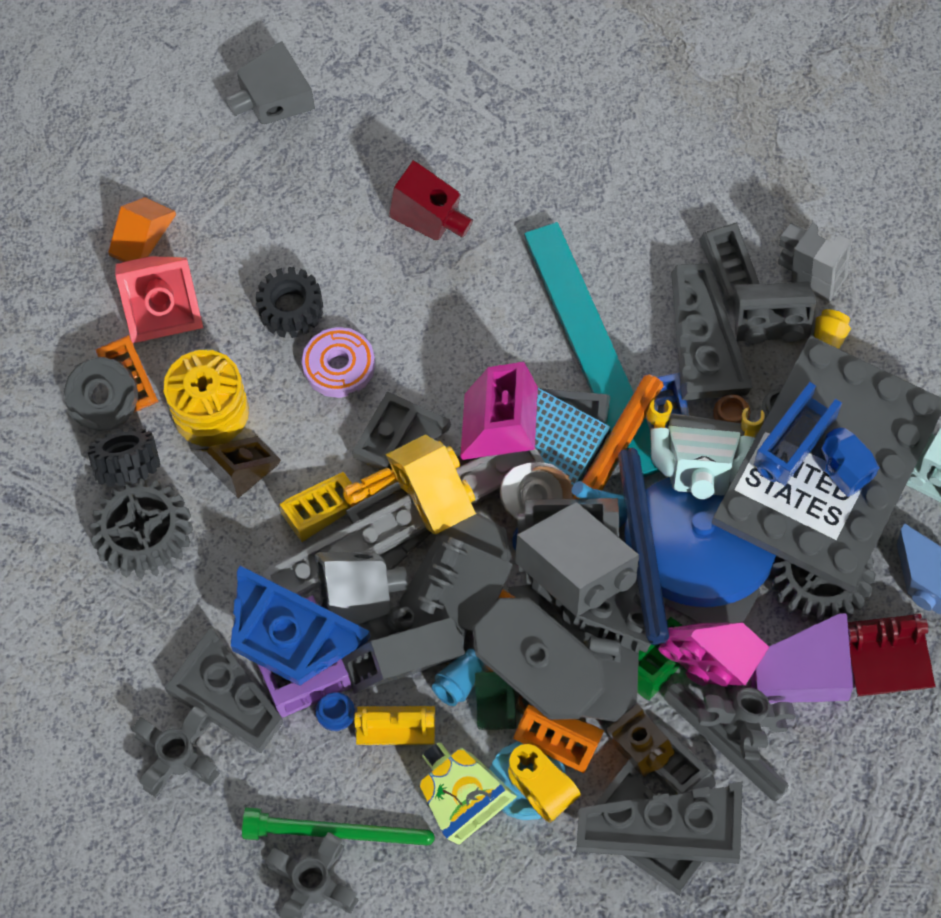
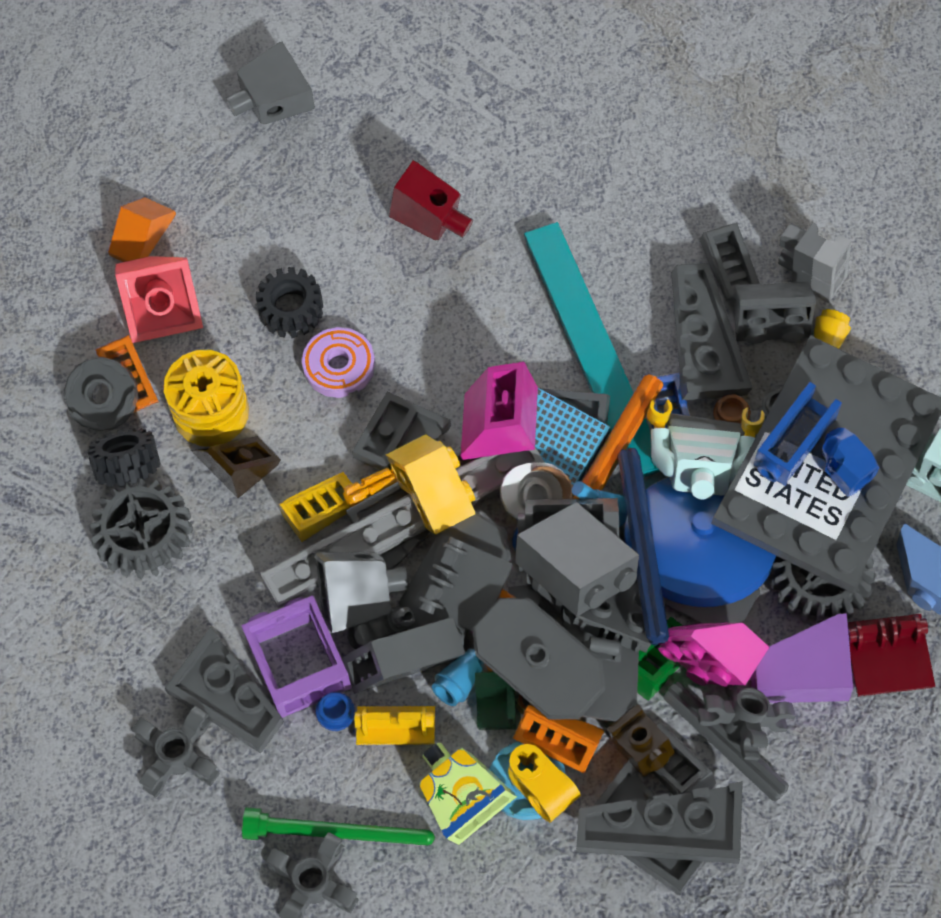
(288, 630): blue wing -> none

